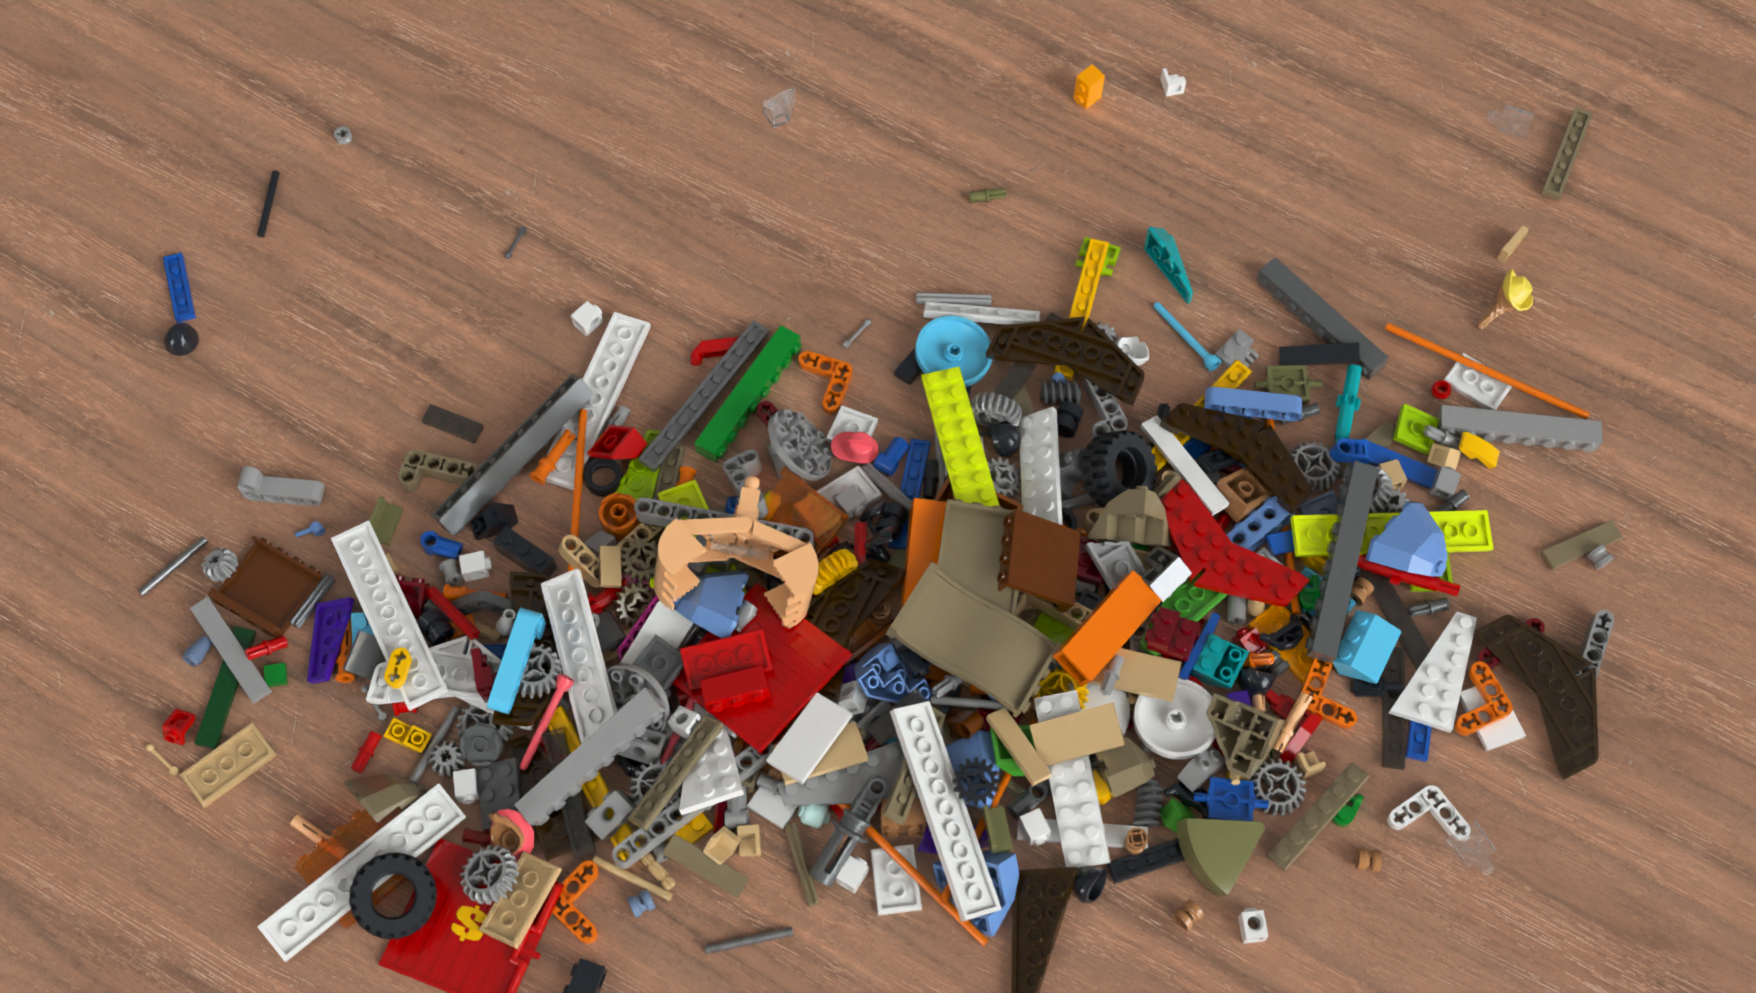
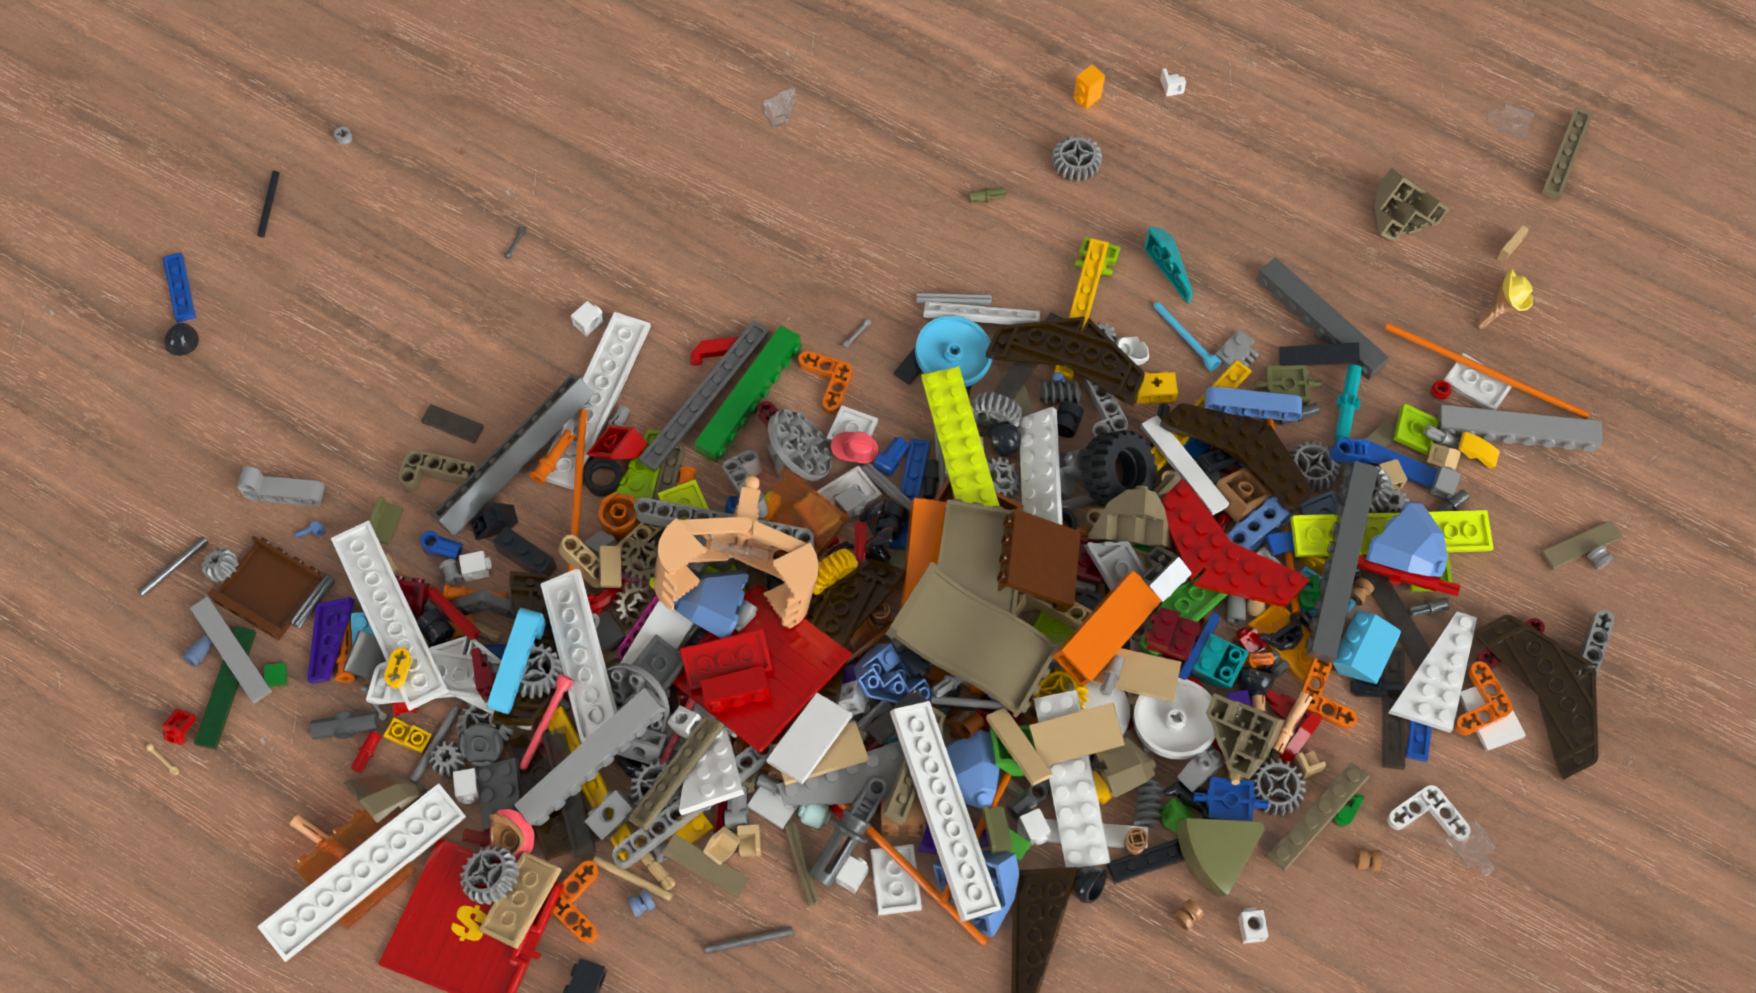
(228, 765): tan tile -> none
(266, 647): red axle -> none
(343, 725): none -> dark grey piece
(371, 873): black tyre -> none
(506, 622): white cone -> none
(985, 785): black gear -> none
(1020, 845): none -> bright green panel
(1087, 153): none -> light grey gear
(1165, 388): none -> yellow brick
(1405, 207): none -> dark tan brick

